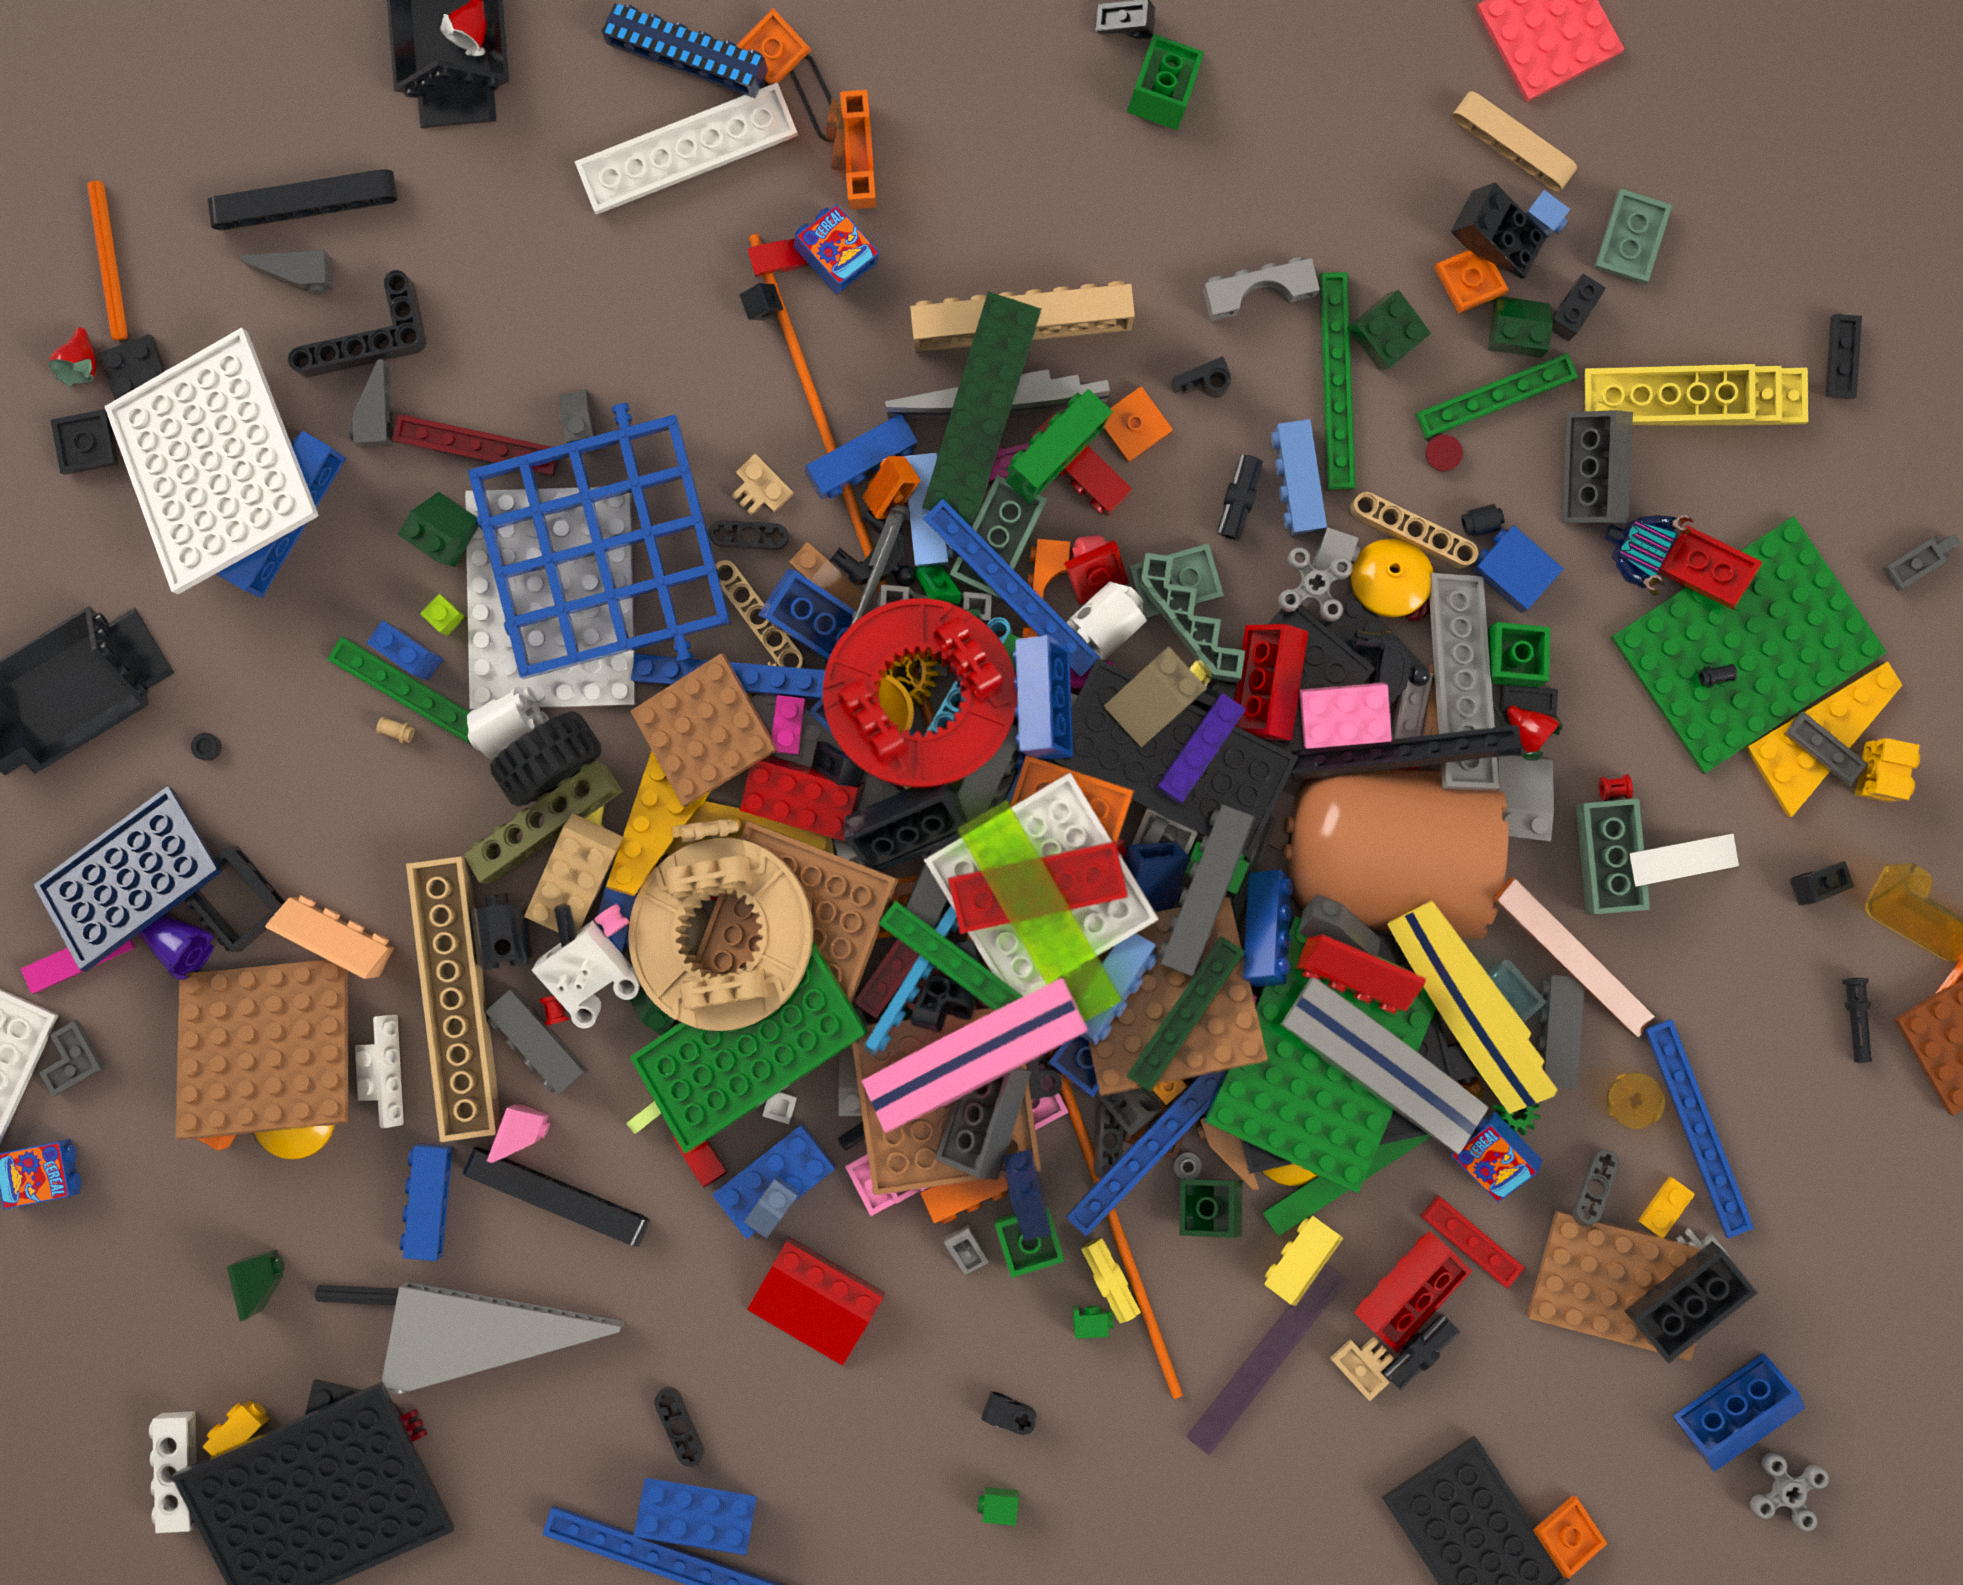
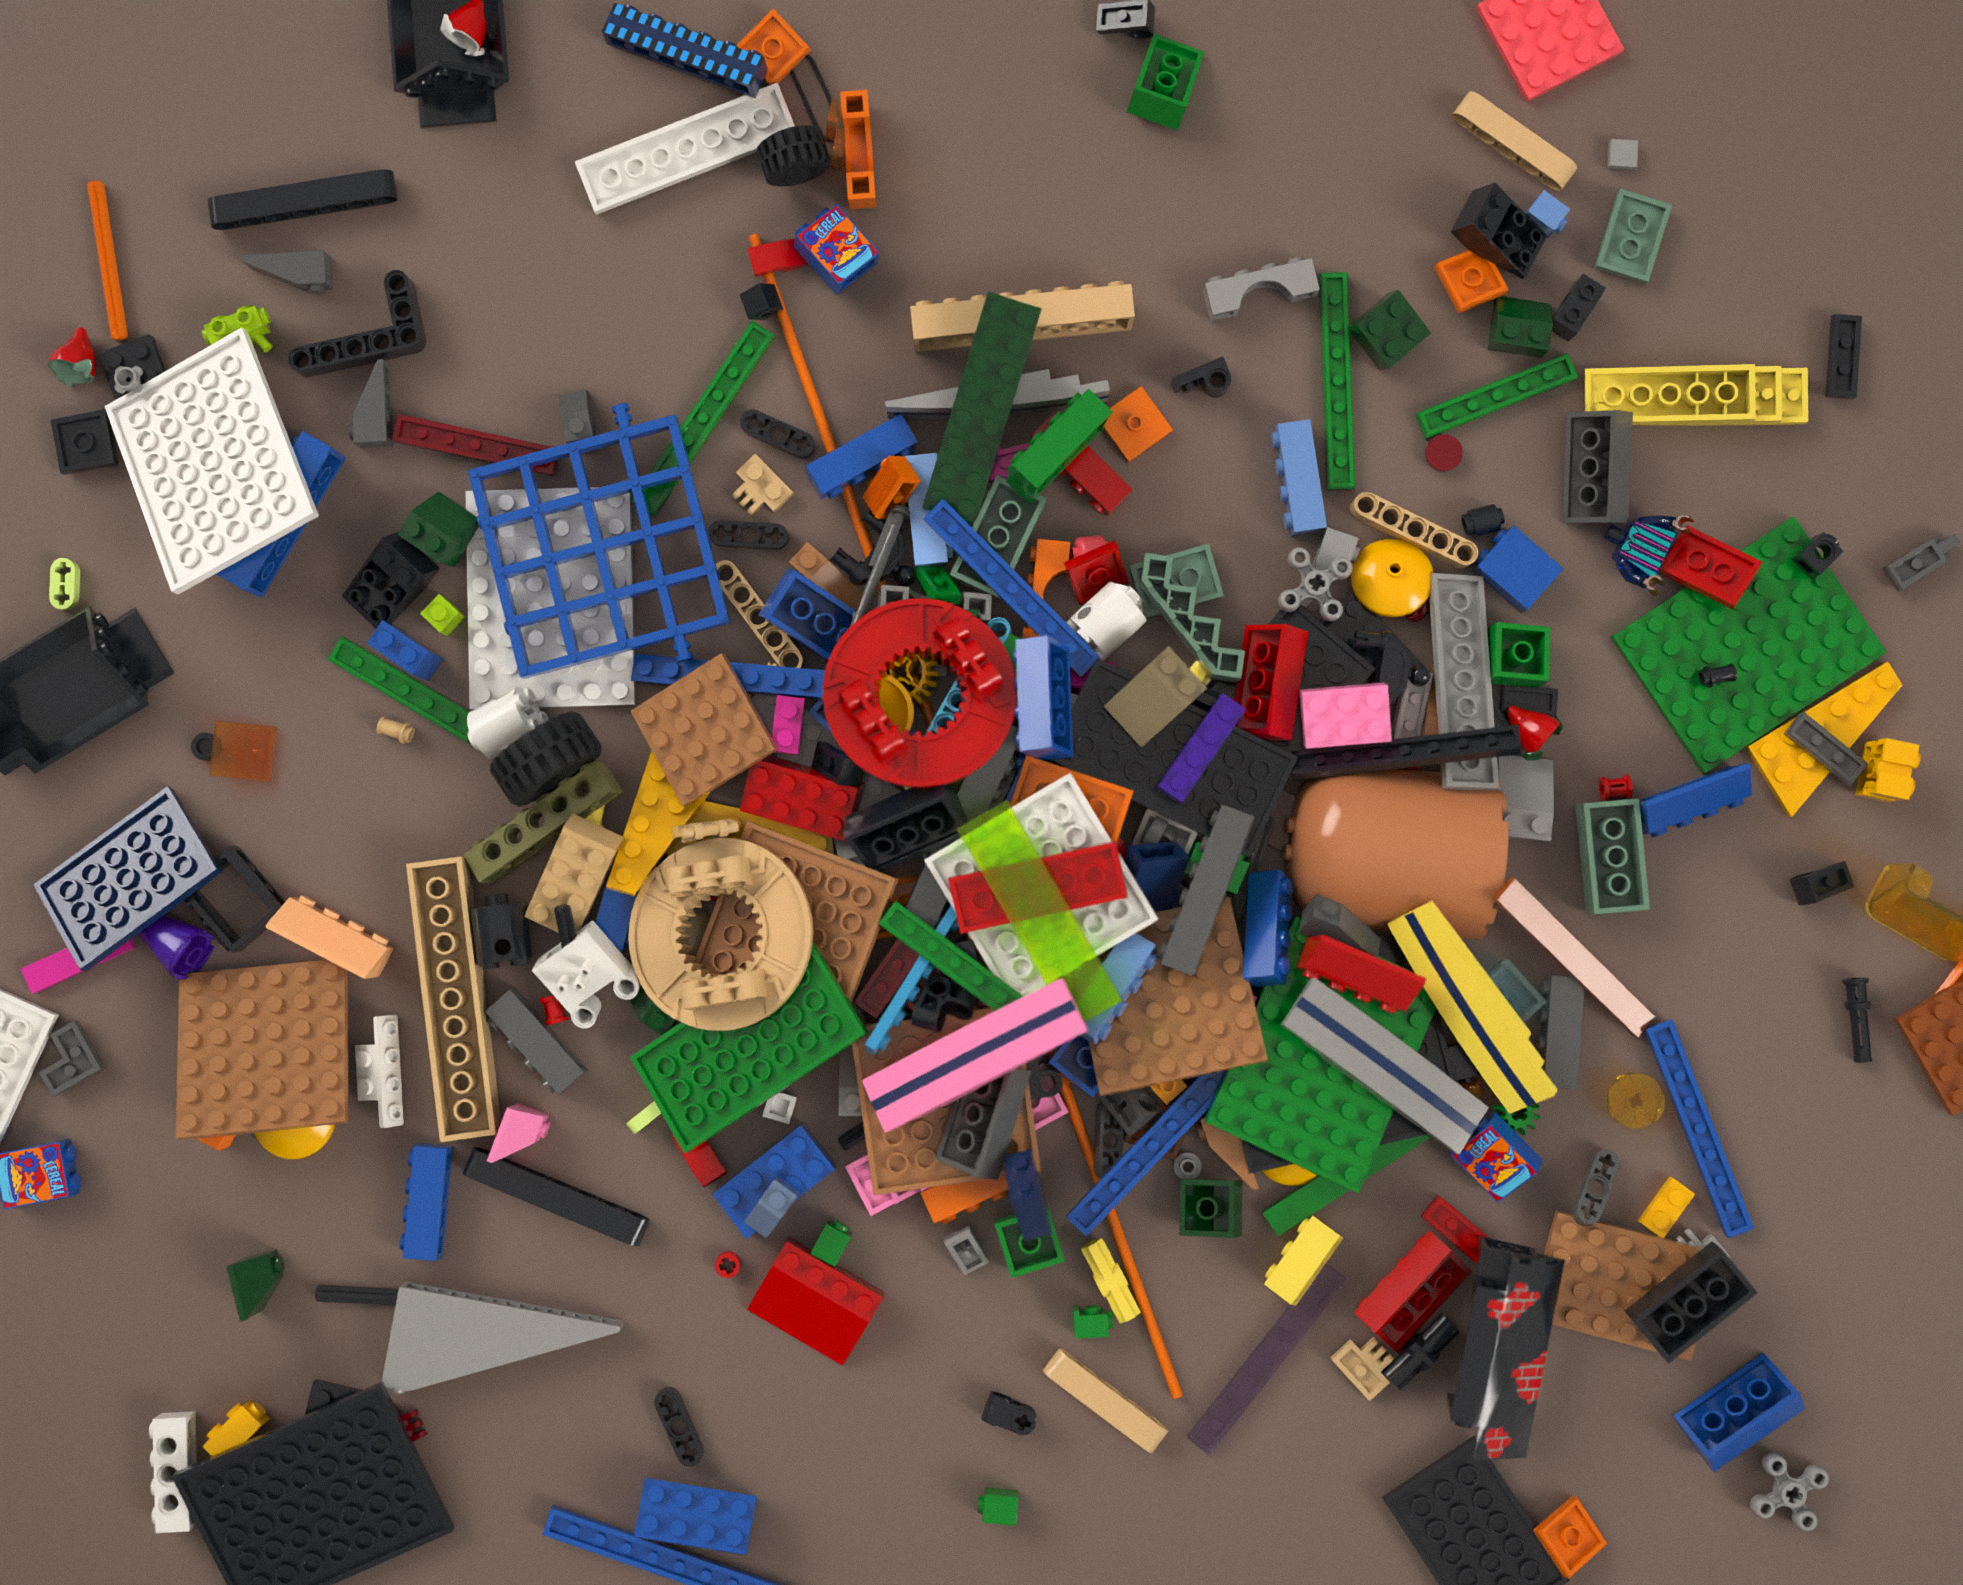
(64, 584): none -> yellowish green beam
(121, 376): none -> light grey plate
(242, 751): none -> clear orange slope
(248, 317): none -> lime brick
(390, 580): none -> black slope
(611, 920): bright pink wheel -> none
(711, 406): none -> green tile
(723, 1272): none -> red bush
(794, 155): none -> black tyre
(798, 436): none -> black beam
(832, 1242): none -> green brick
(1105, 1400): none -> tan beam
(1185, 1014): dark green plate -> none
(1240, 497): black piece -> none
(1505, 1347): none -> black panel
(1622, 154): none -> light grey tile
(1684, 859): white sticker -> none
(1695, 798): none -> blue slope
(1807, 559): none -> black brick

